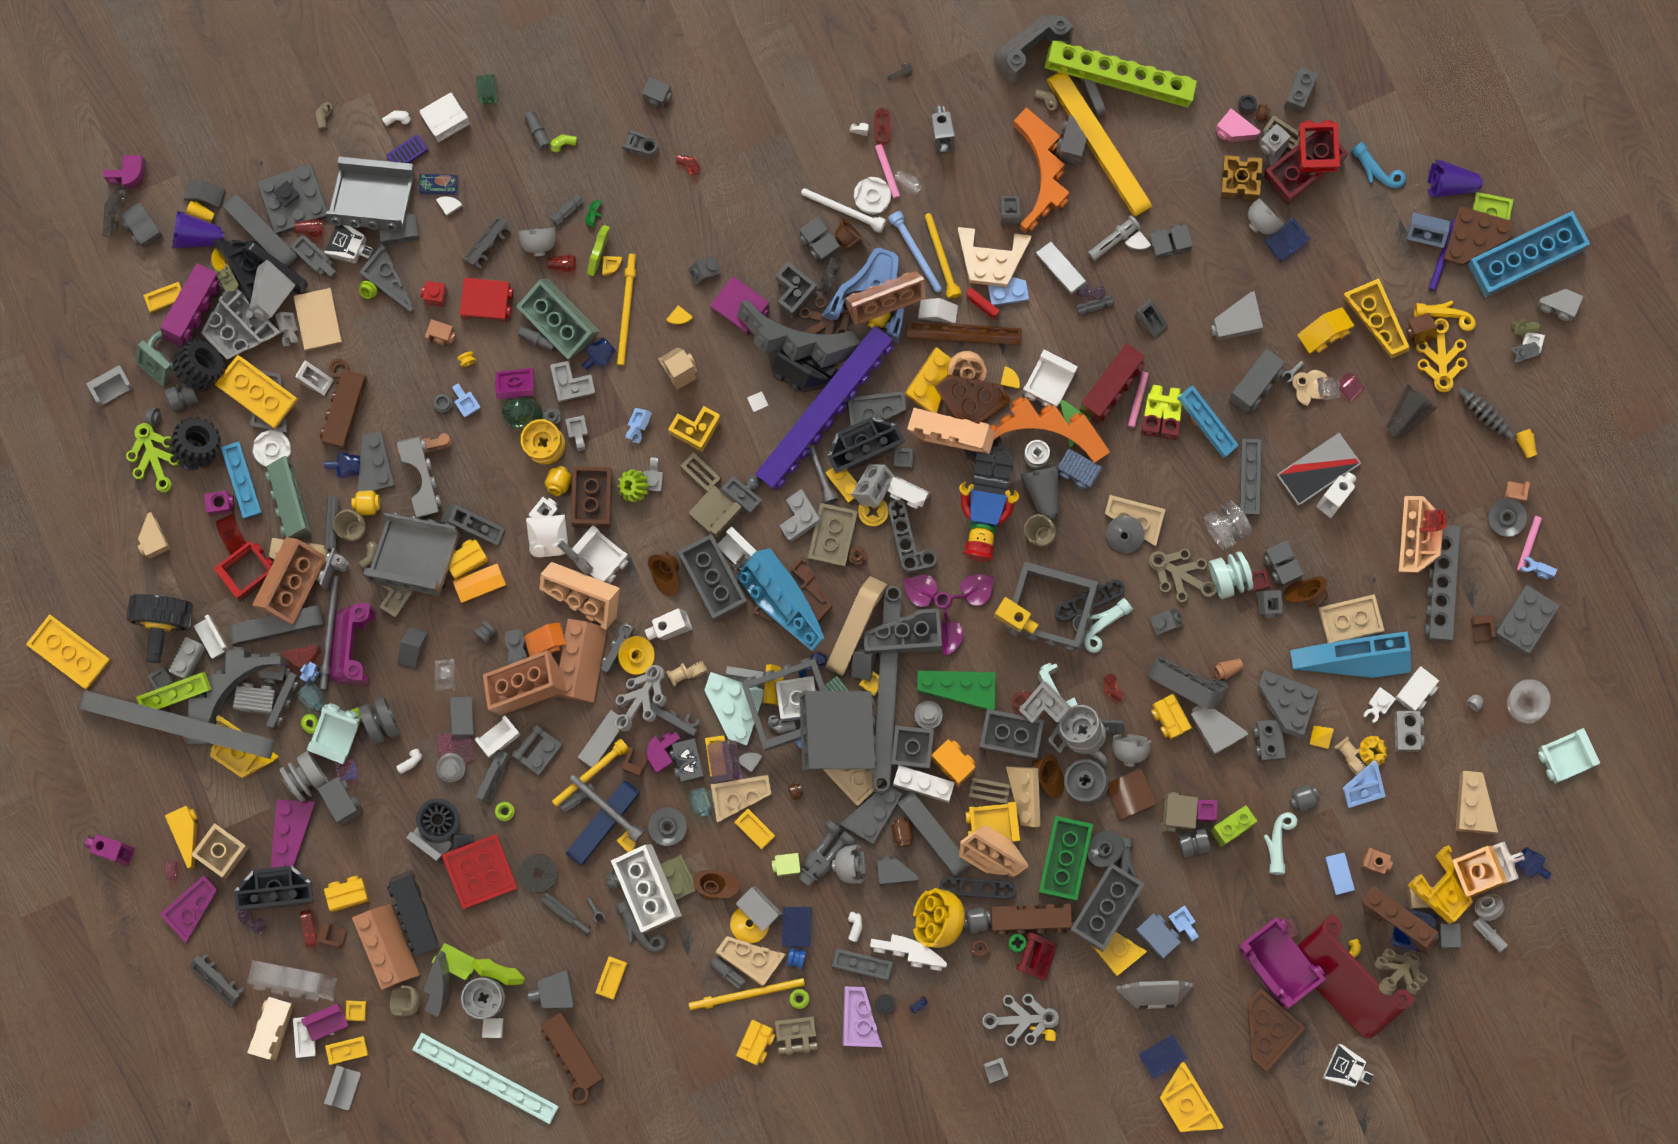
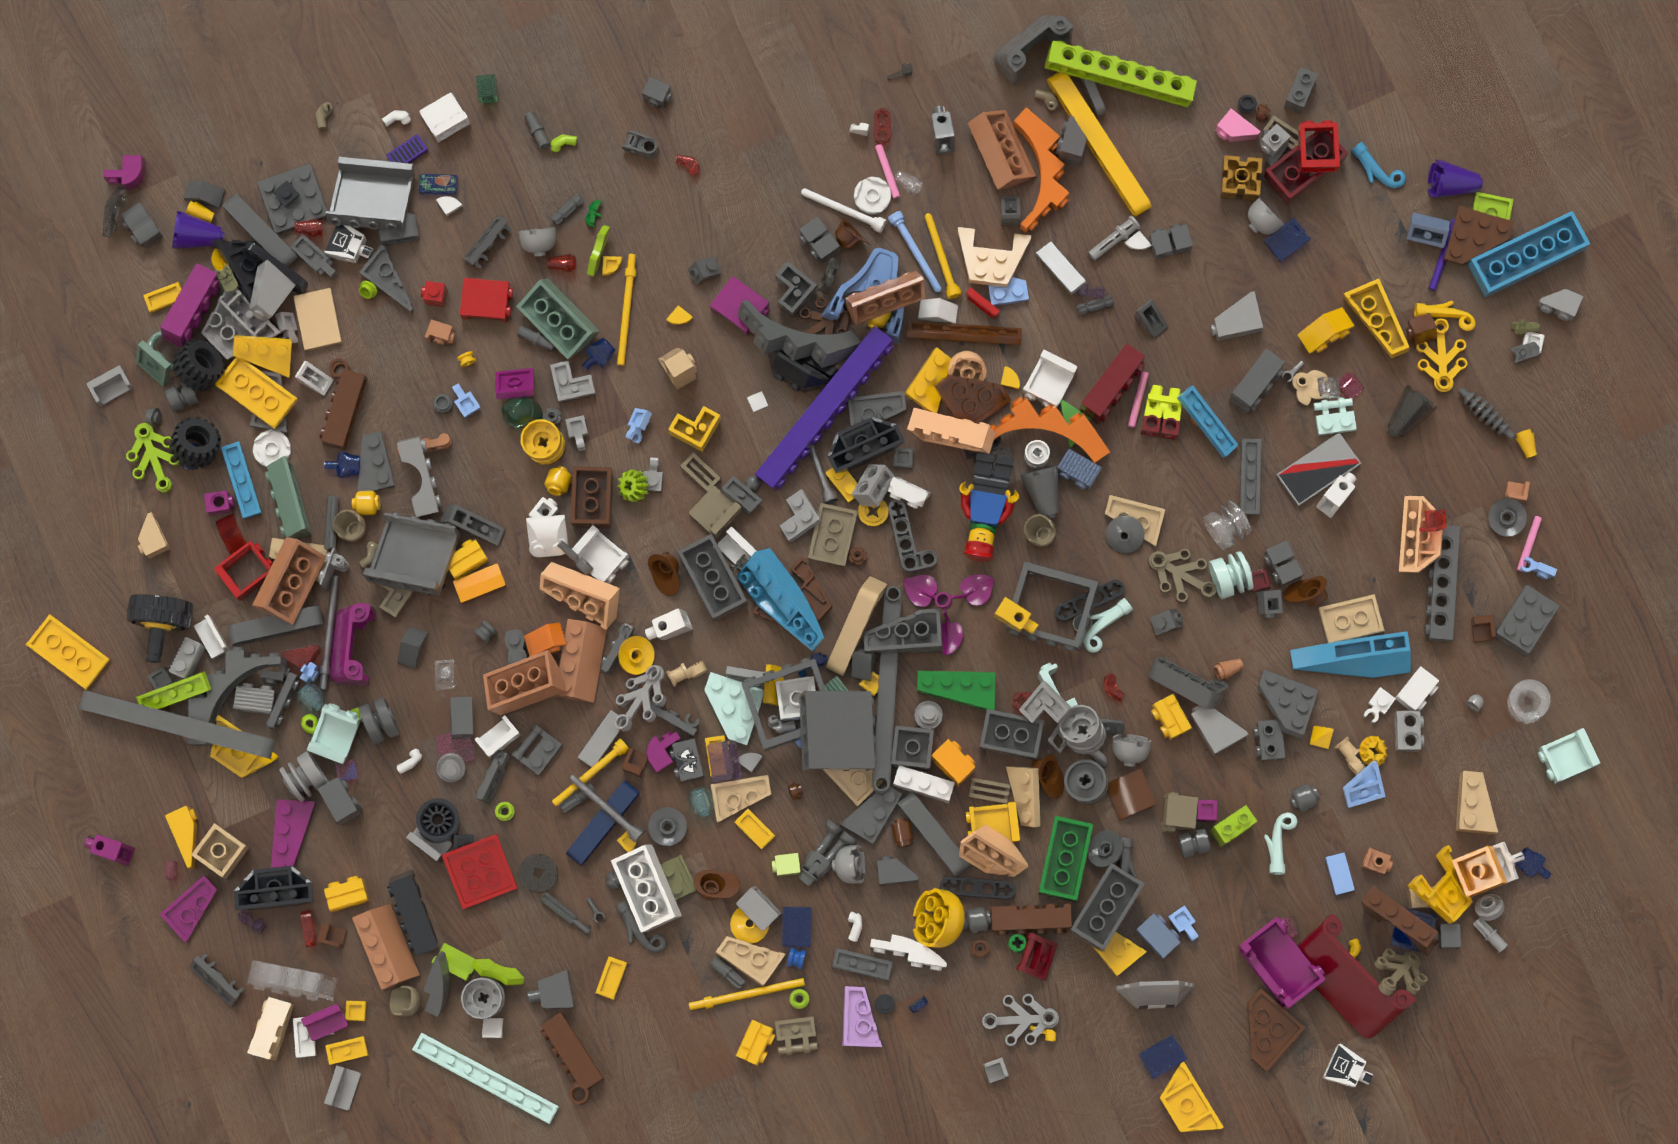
(265, 352): none -> yellow wing
(1001, 149): none -> nougat slope
(1335, 422): none -> light aqua plate

